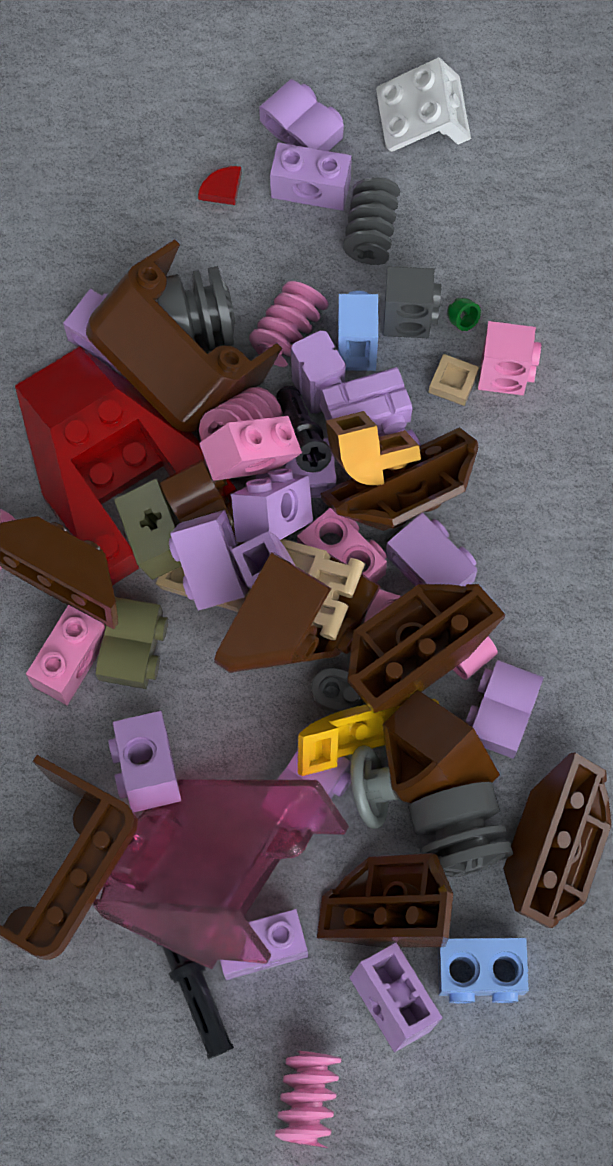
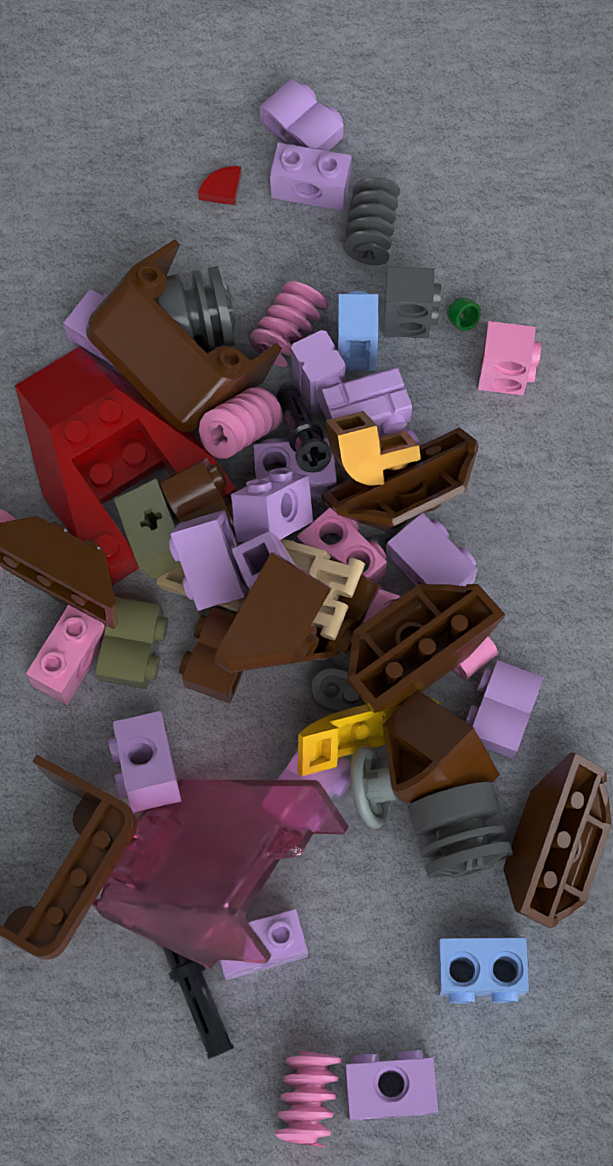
(199, 668): none -> reddish brown brick
(250, 447): bright pink brick -> none
(390, 903): reddish brown wedge -> none
(395, 997): lavender brick -> none
(418, 1091): none -> lavender brick
(422, 104): white bracket -> none
(453, 379): tan plate -> none

